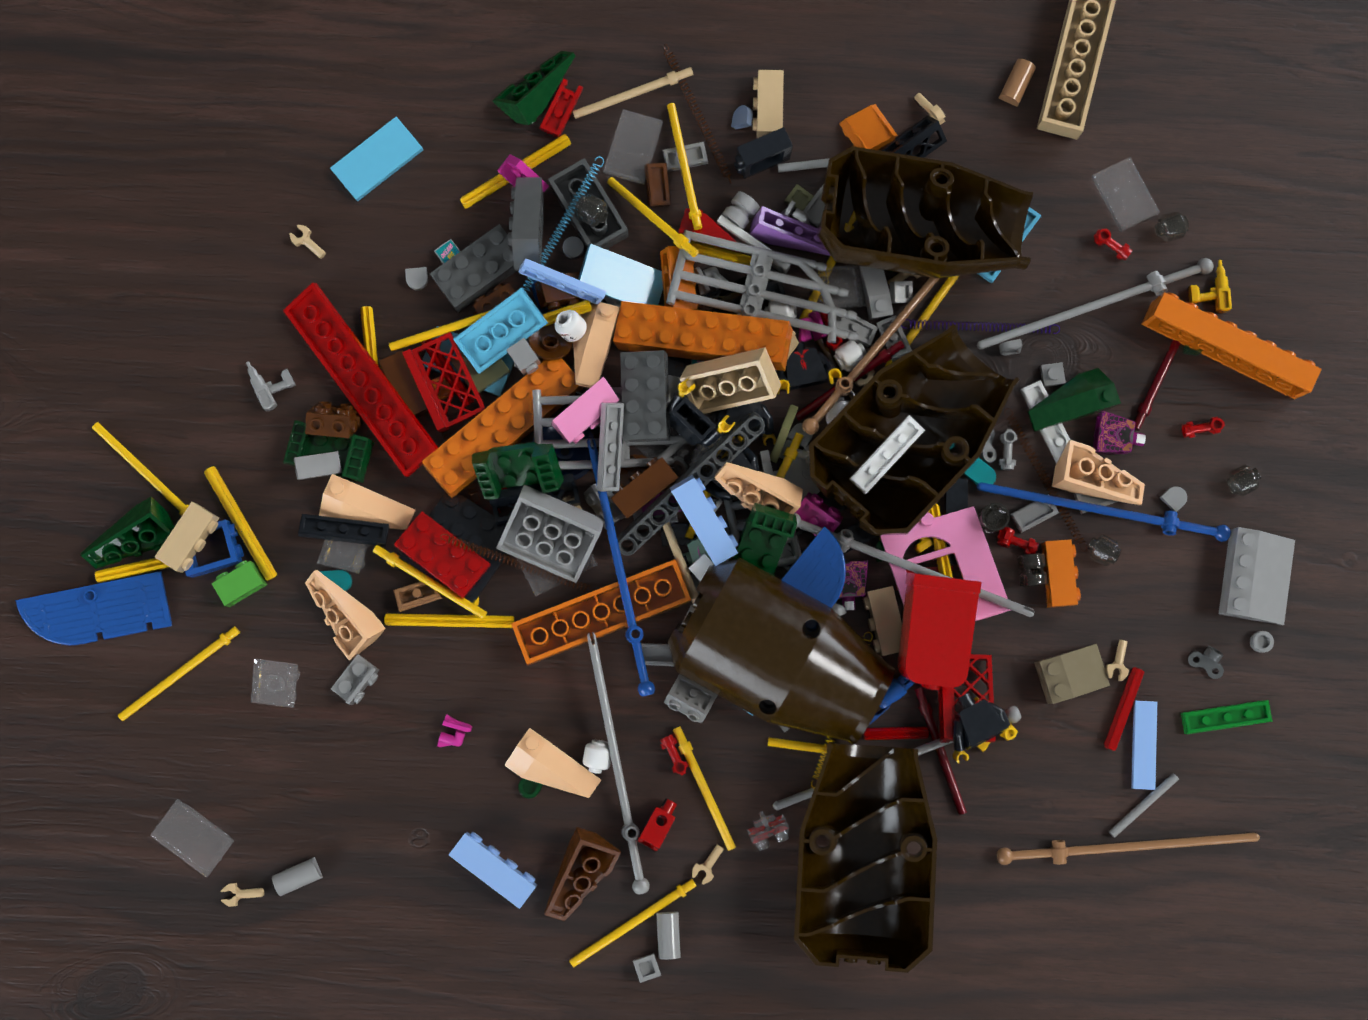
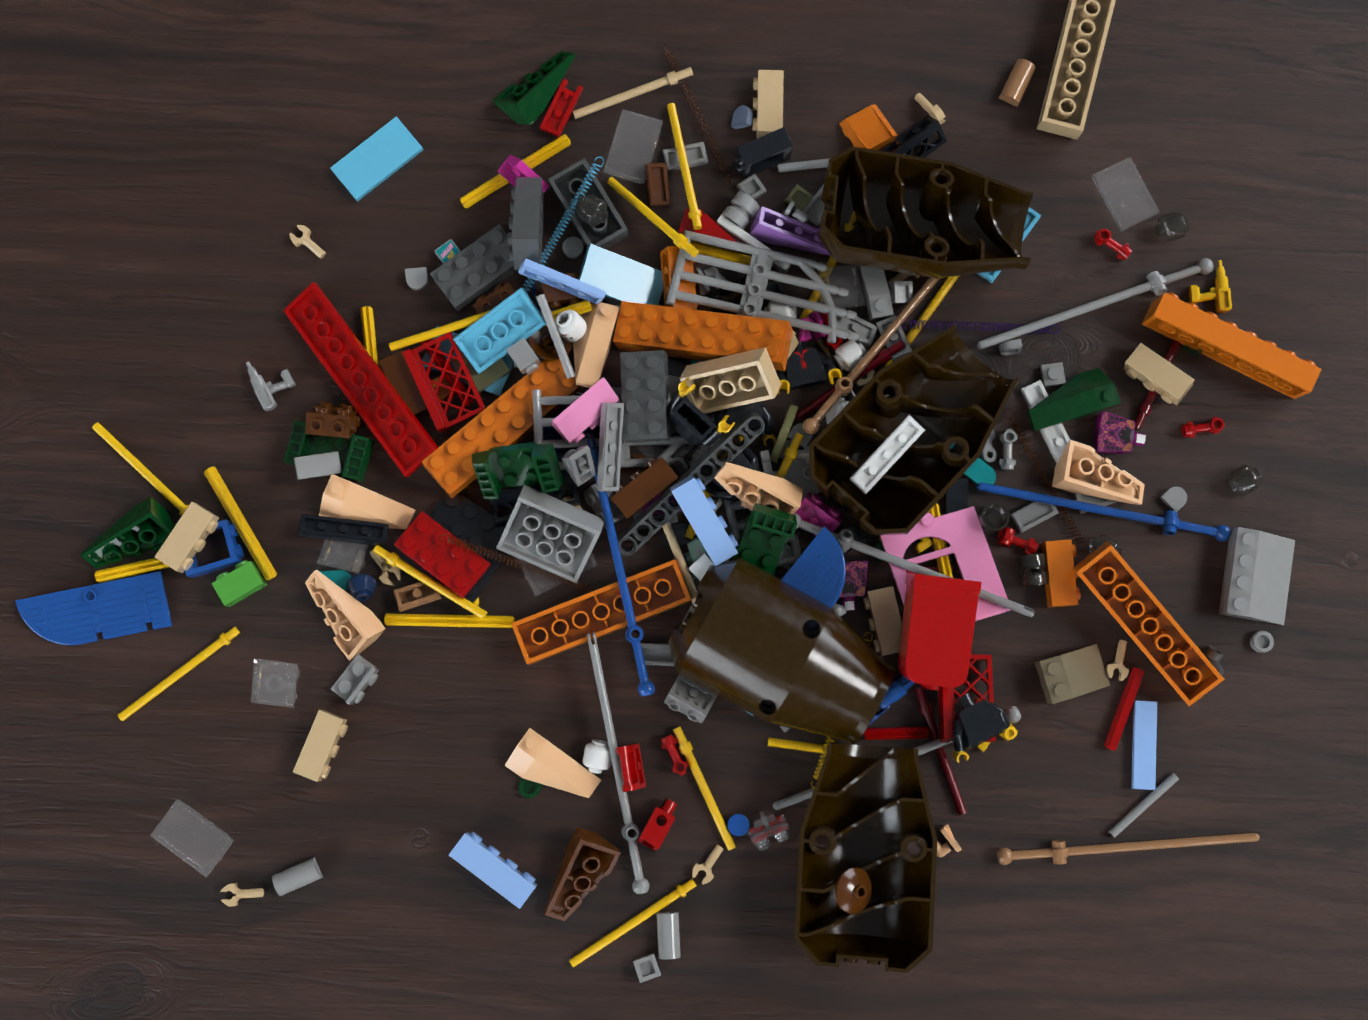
(321, 746): none -> tan brick
(361, 586): none -> dark blue cone
(385, 568): none -> tan bar
(457, 740): dark pink piece -> none
(555, 336): none -> light grey bar
(579, 464): none -> light grey slope
(631, 767): none -> red plate
(738, 824): none -> blue piece
(752, 186): none -> light grey tile
(853, 890): none -> reddish brown dish
(945, 848): none -> light nougat piece
(1148, 623): none -> orange brick
(1158, 374): none -> tan brick
(1226, 717): green tile -> none

